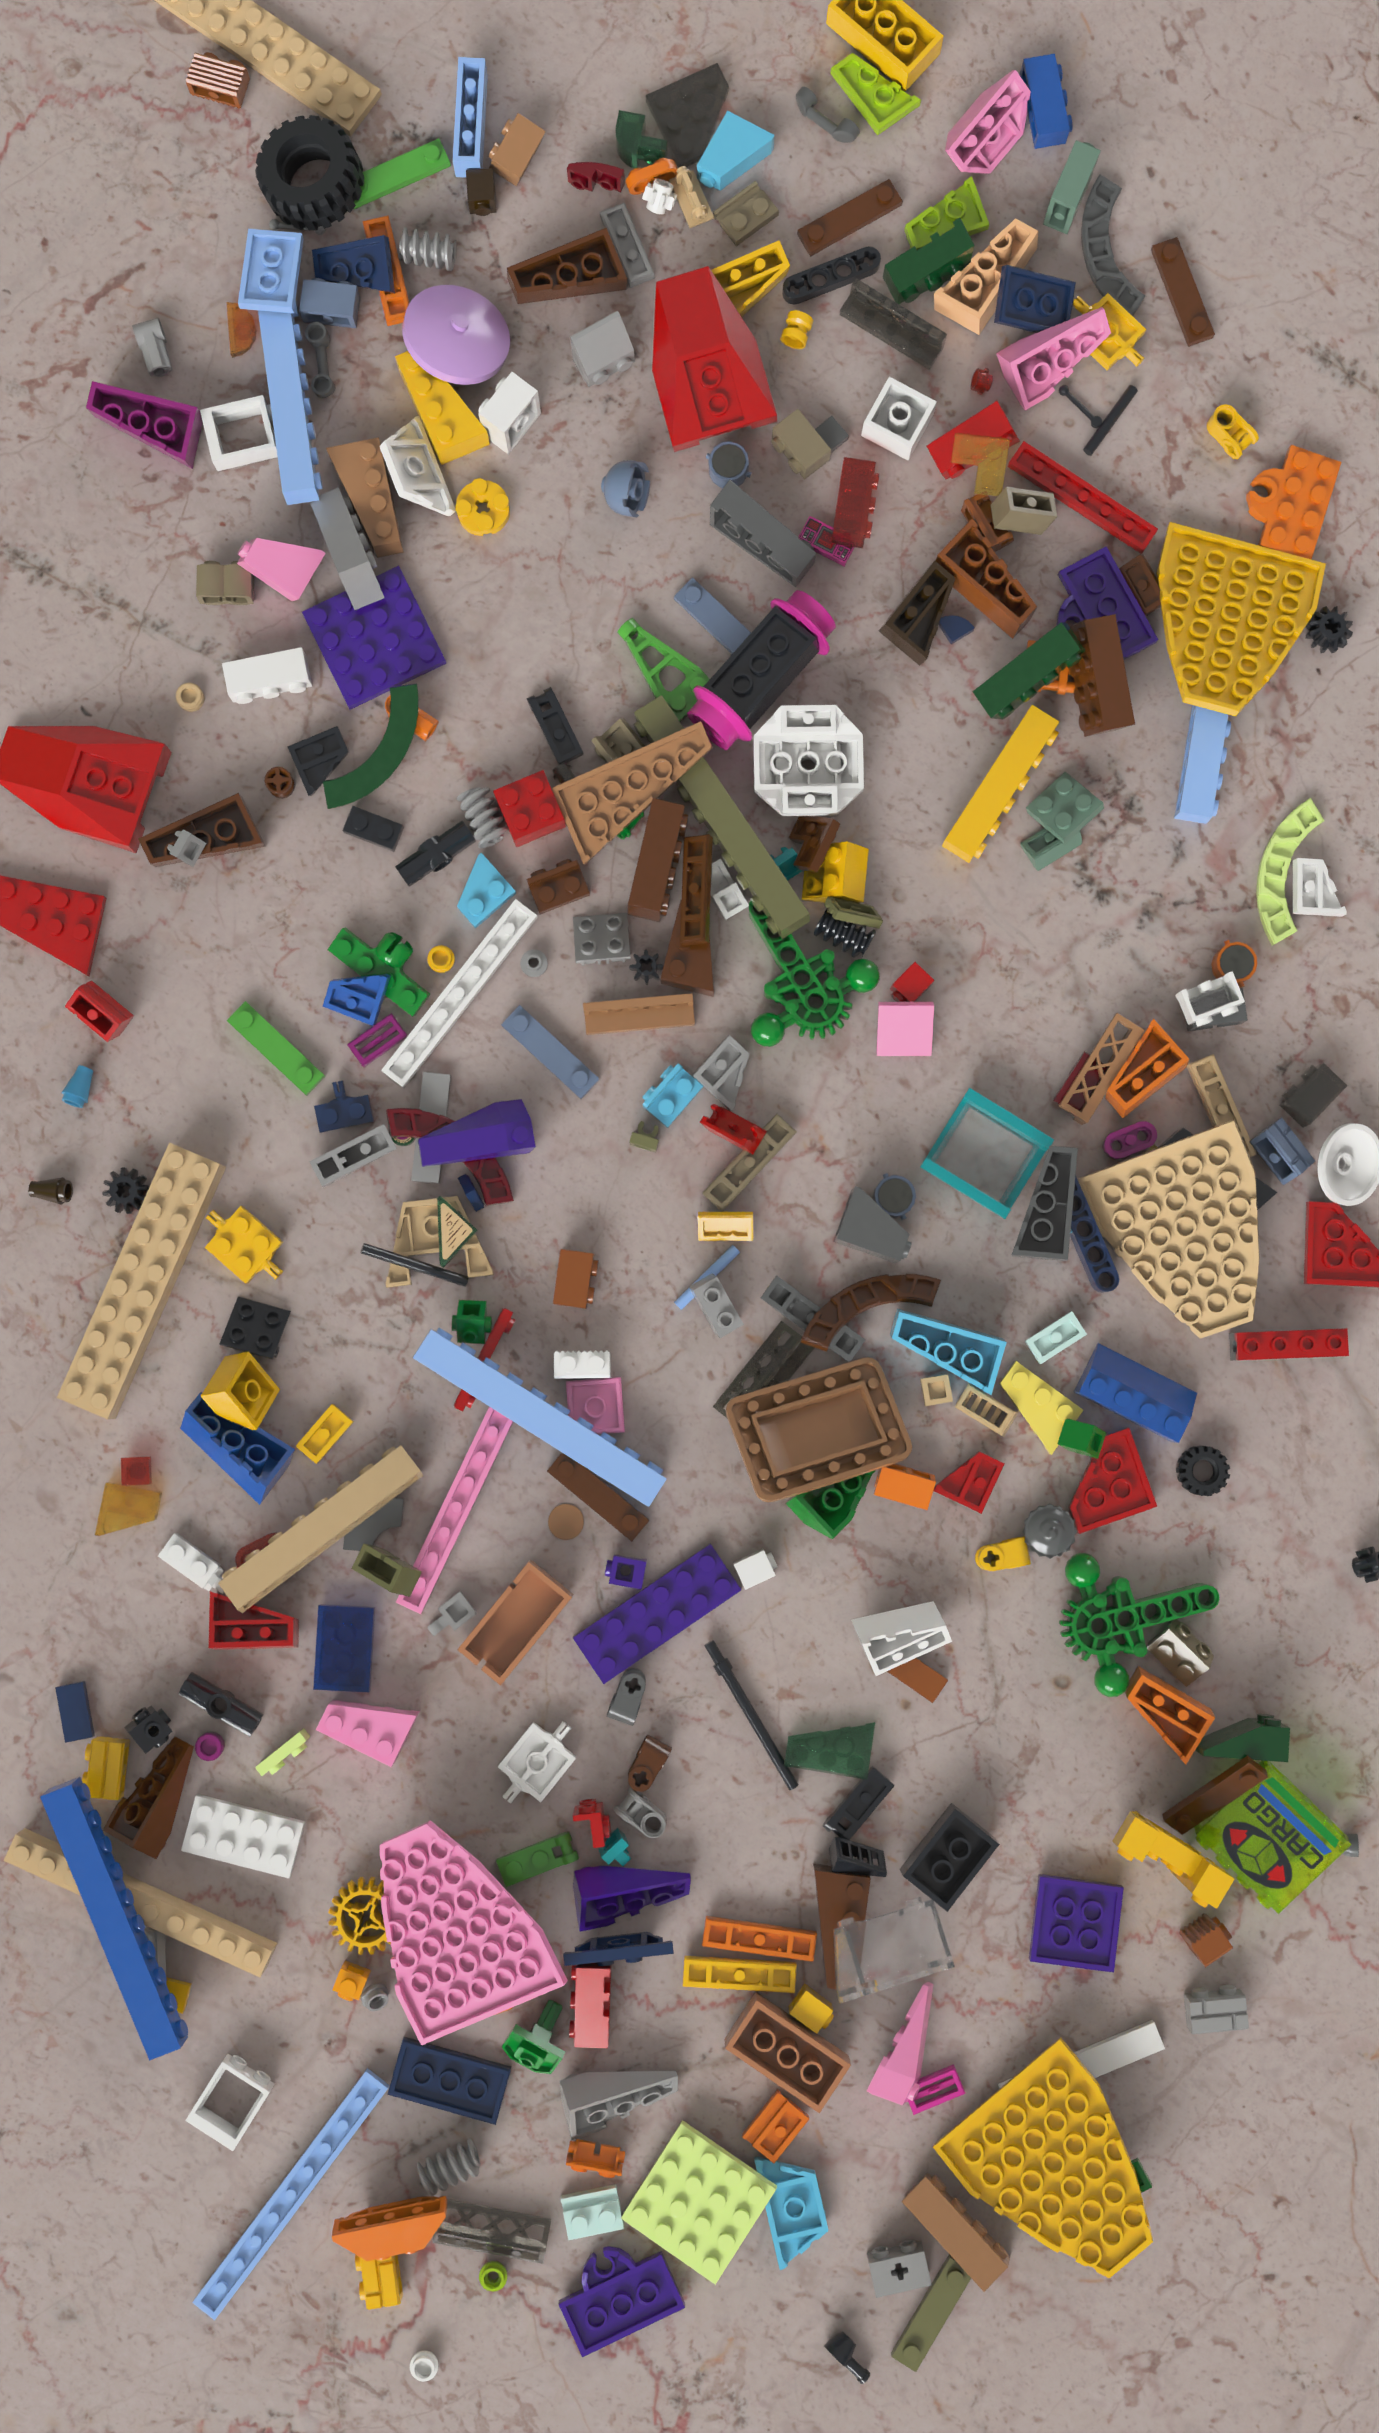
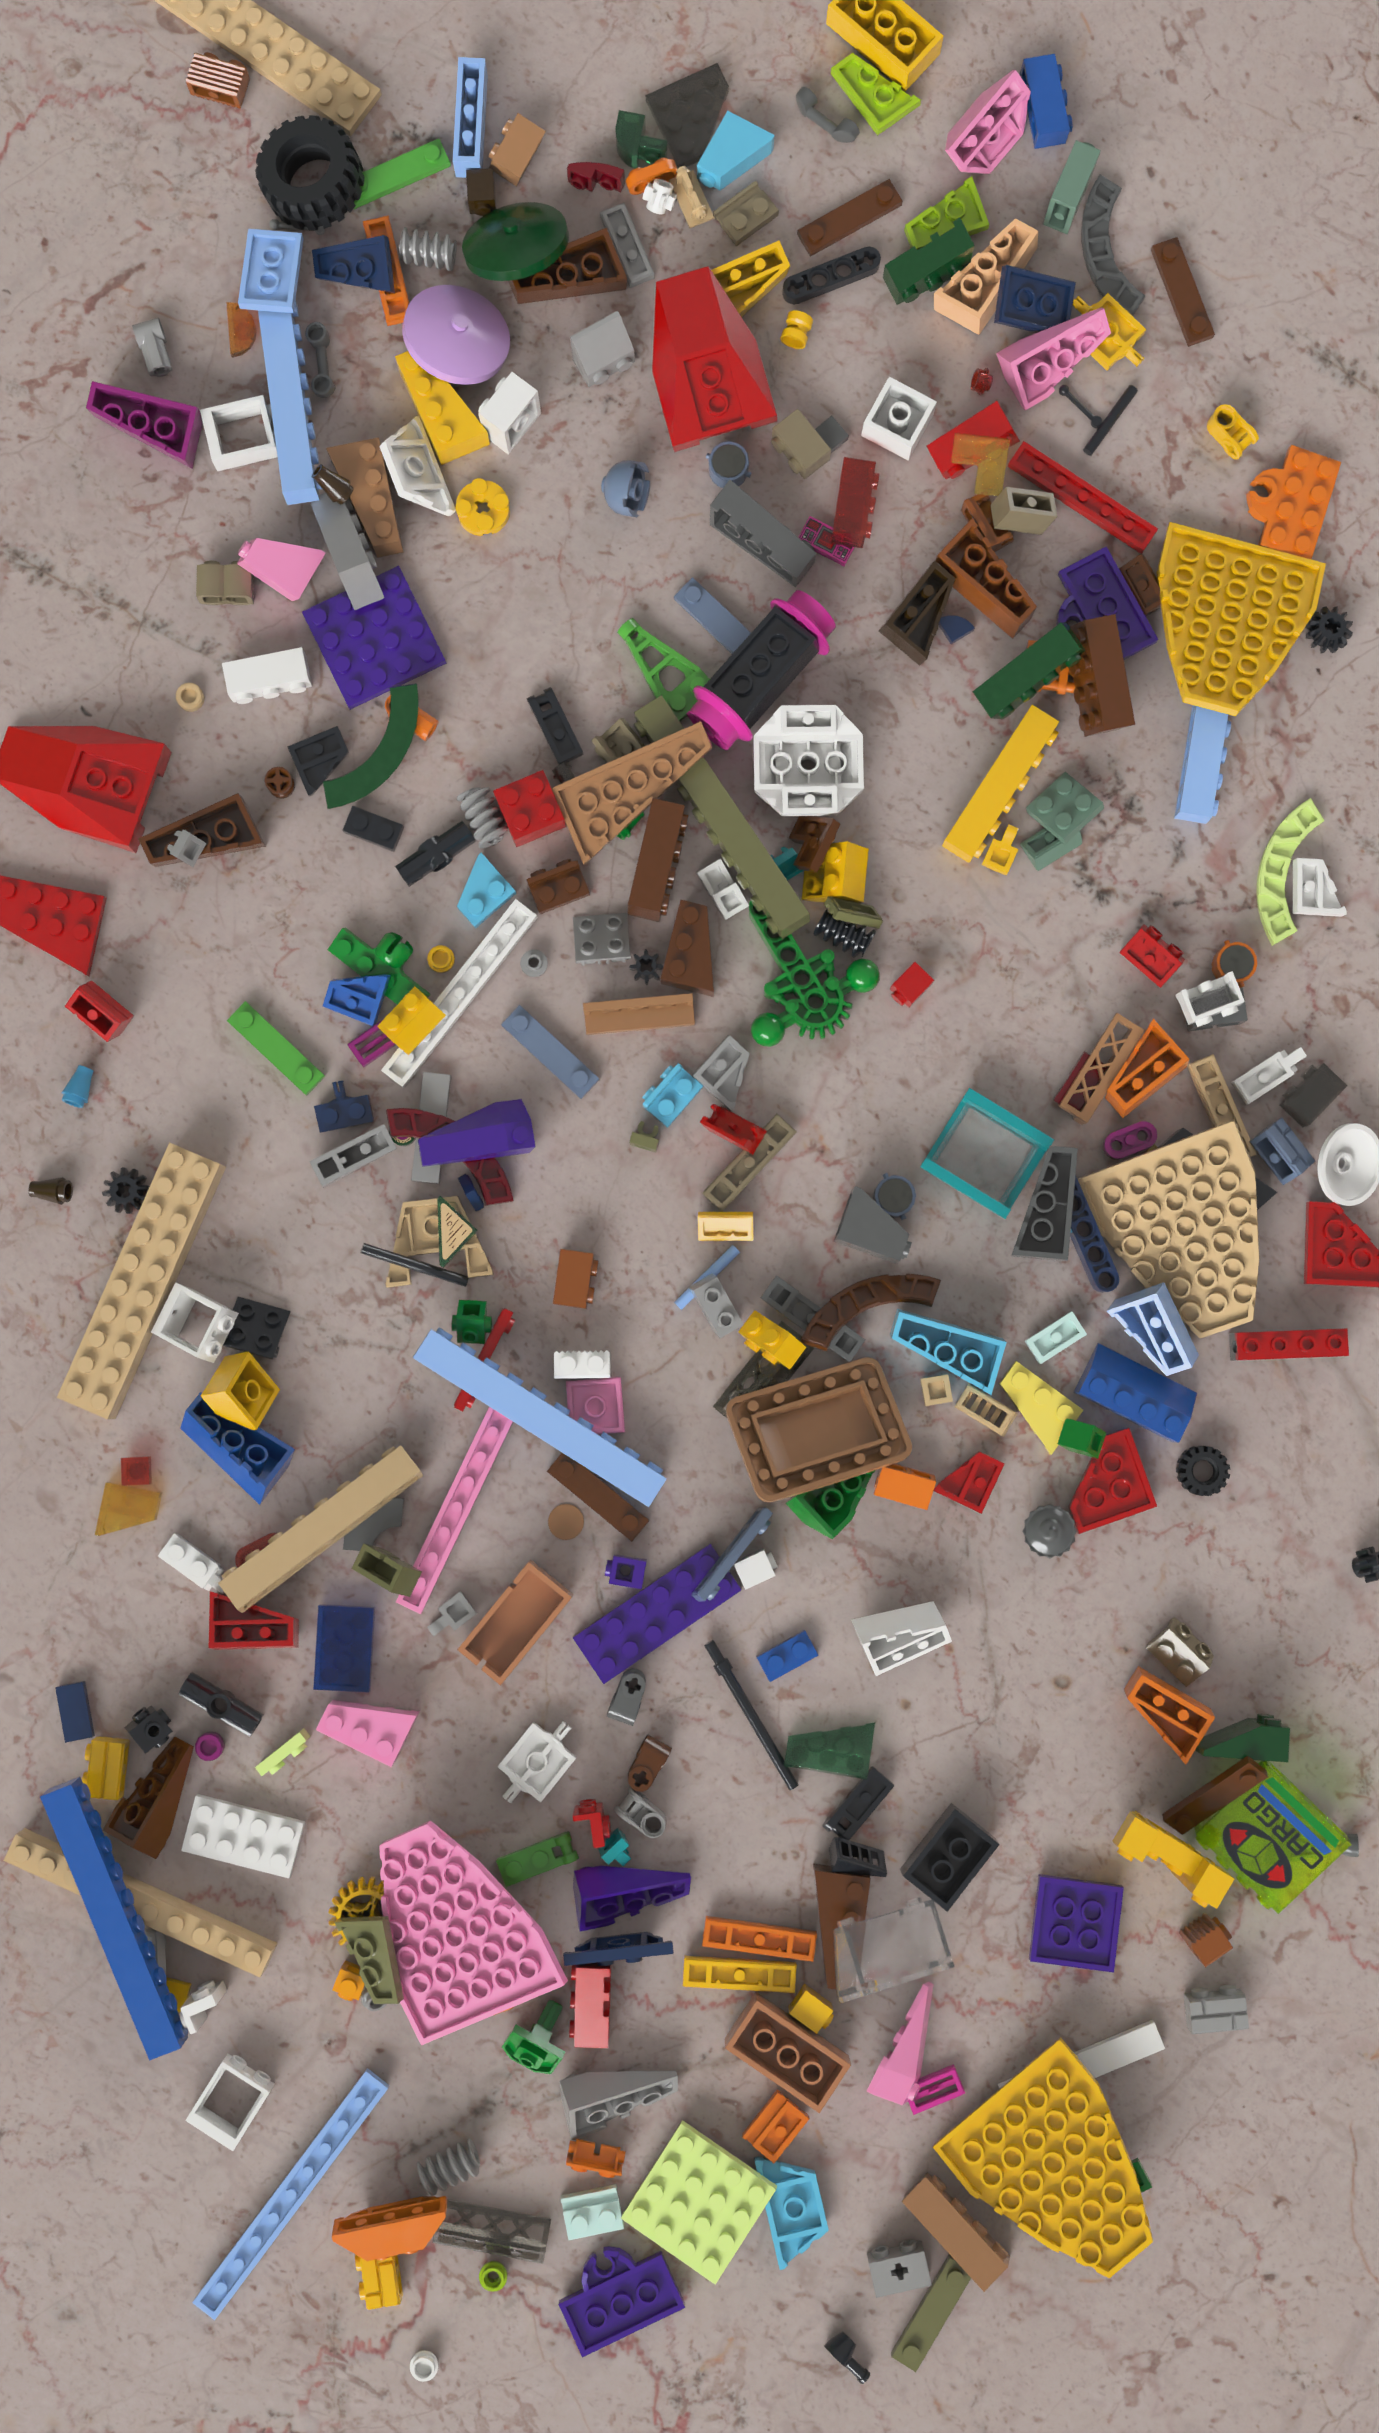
(169, 1325): none -> white window
(193, 2010): none -> white bracket
(244, 1244): yellow plate -> none
(324, 1433): yellow plate -> none
(329, 303): sand blue brick -> none
(333, 484): none -> dark brown cone
(374, 1949): none -> olive wing
(411, 1020): none -> yellow brick
(449, 2080): dark blue tile -> none
(515, 241): none -> dark green dish
(696, 889): reddish brown plate -> none
(756, 1525): none -> sand blue plate
(772, 1340): none -> yellow brick
(787, 1656): none -> blue plate
(893, 324): clear smoke fence -> none
(905, 1028): bright pink tile -> none
(920, 1678): dark orange tile -> none
(1001, 853): none -> yellow plate
(1008, 1554): yellow piece -> none
(1111, 1677): green piece -> none
(1153, 955): none -> red bracket
(1157, 1326): none -> light blue wedge
(1267, 1075): none -> white hinge

